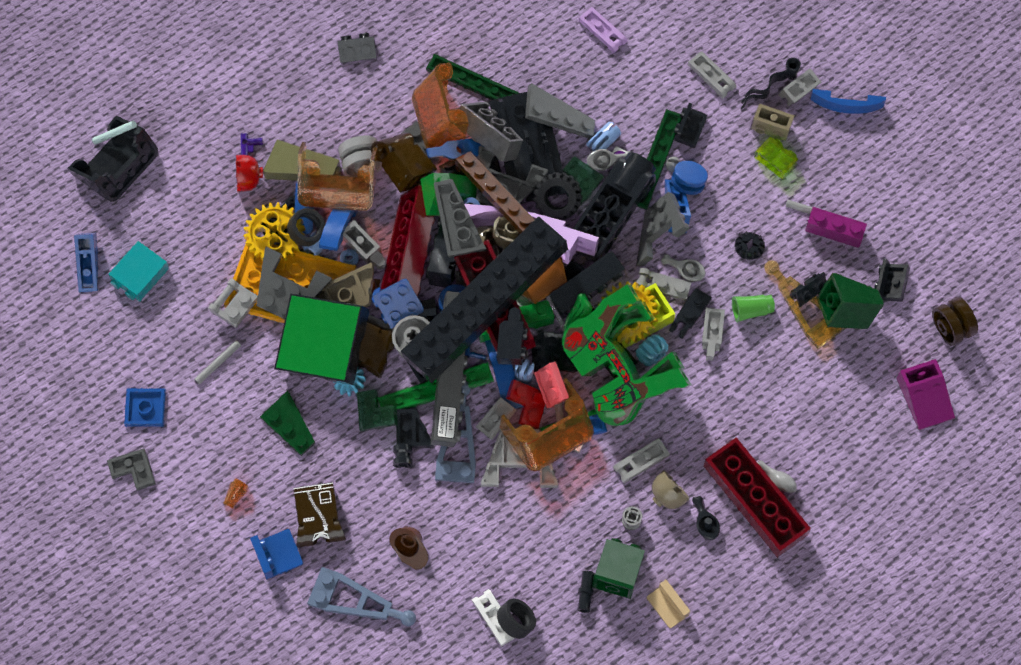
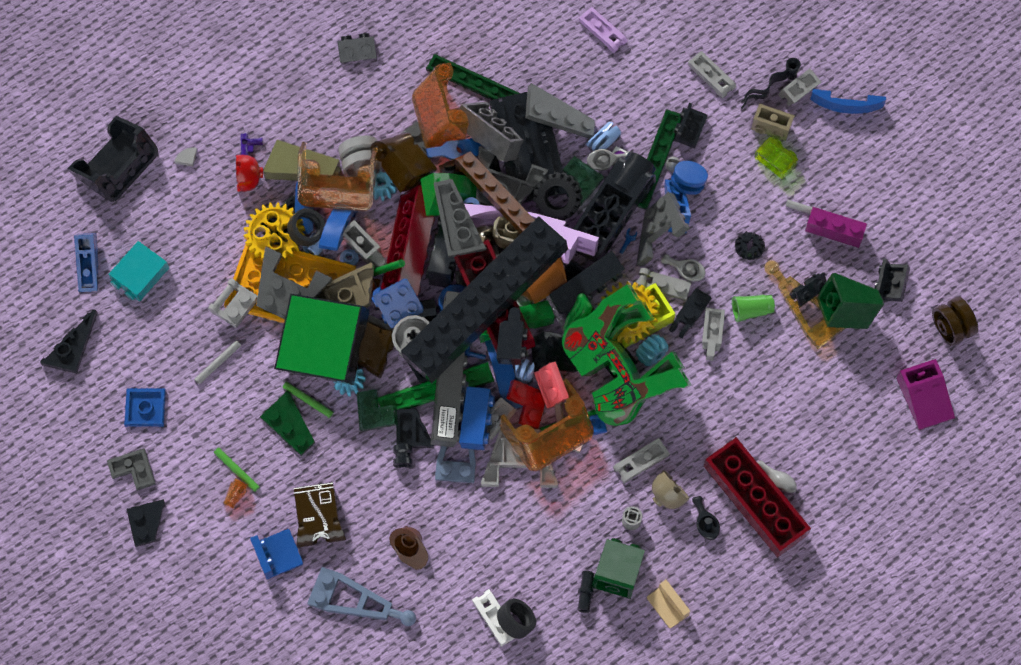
(69, 352): none -> black wing
(114, 132): light aqua bar -> none
(145, 521): none -> black wing
(186, 157): none -> light grey tile
(236, 469): none -> bright green bar
(307, 399): none -> bright green bar
(384, 190): none -> medium azure gear
(389, 267): none -> green bar
(476, 418): none -> blue brick
(629, 238): none -> blue hand

